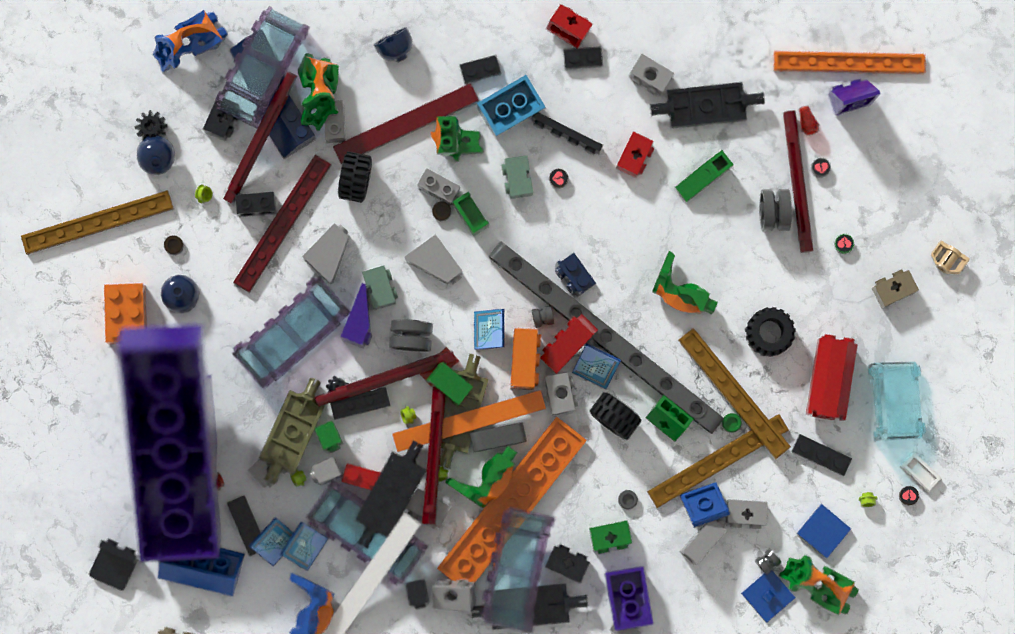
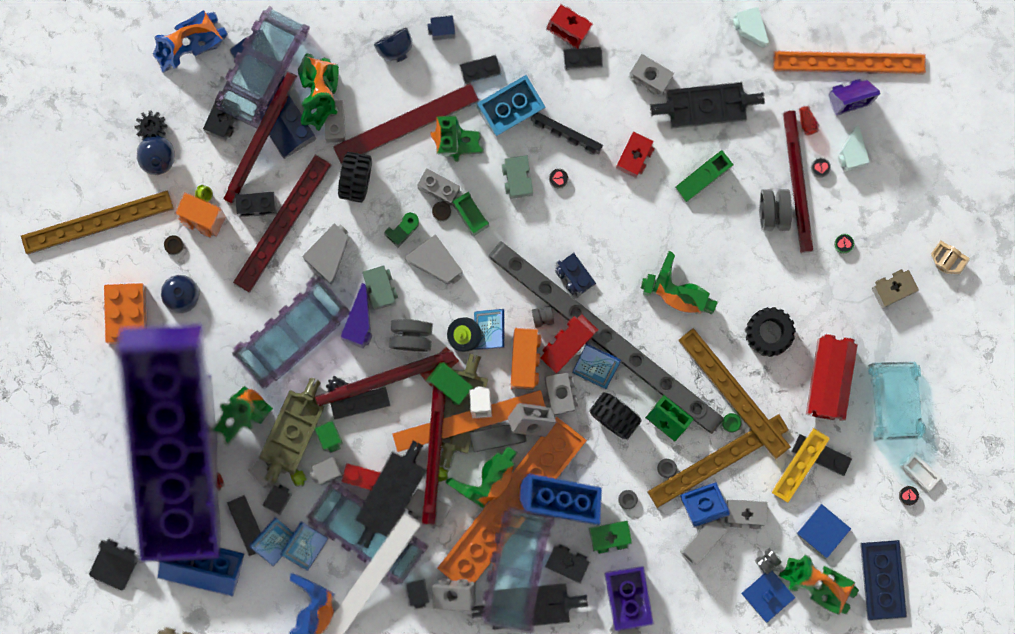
(200, 214): none -> orange brick
(243, 408): none -> green hips
(277, 499): none -> black brick
(403, 230): none -> leg
(408, 415): lime plate -> none
(441, 27): none -> dark blue brick
(464, 334): none -> black wheel
(480, 402): none -> white brick
(531, 420): none -> light grey brick
(561, 499): none -> blue slope
(647, 284): none -> green plate
(666, 468): none -> dark grey tile
(751, 26): none -> light aqua slope
(800, 465): none -> yellow plate
(853, 152): none -> light aqua slope
(868, 499): lime plate -> none
(883, 580): none -> dark blue tile

